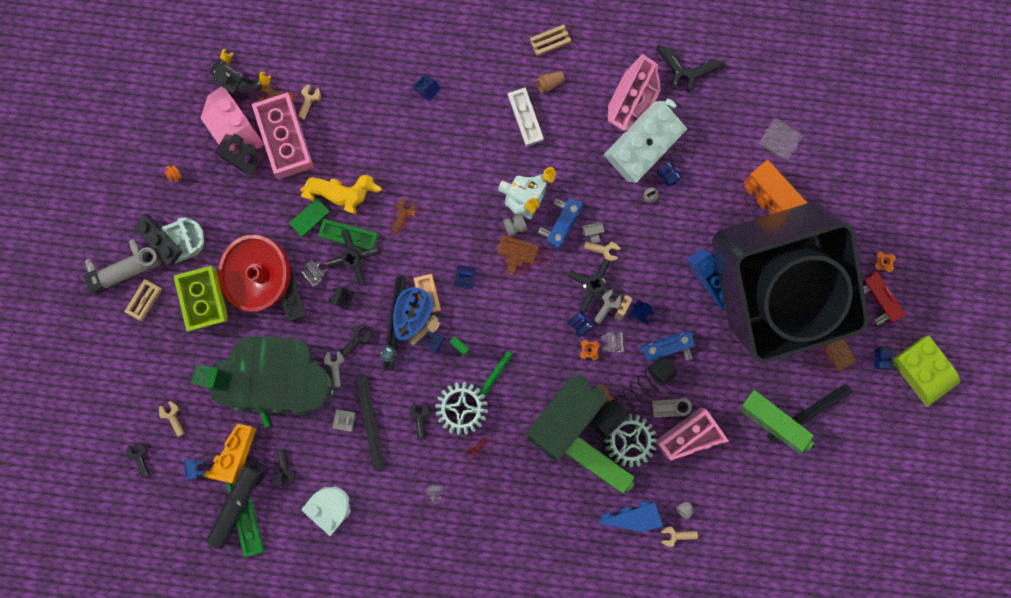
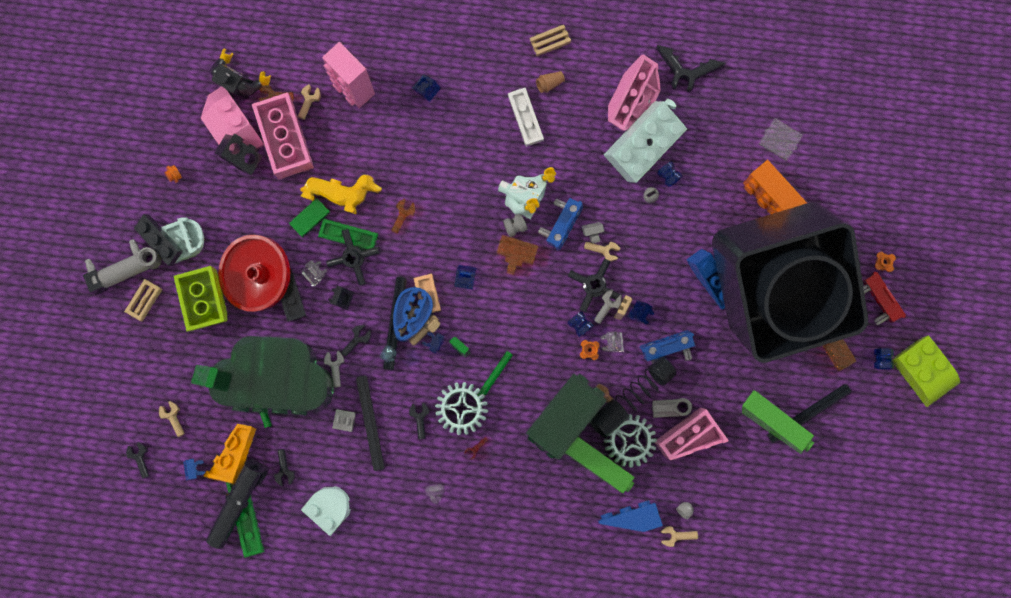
(348, 75): none -> bright pink brick

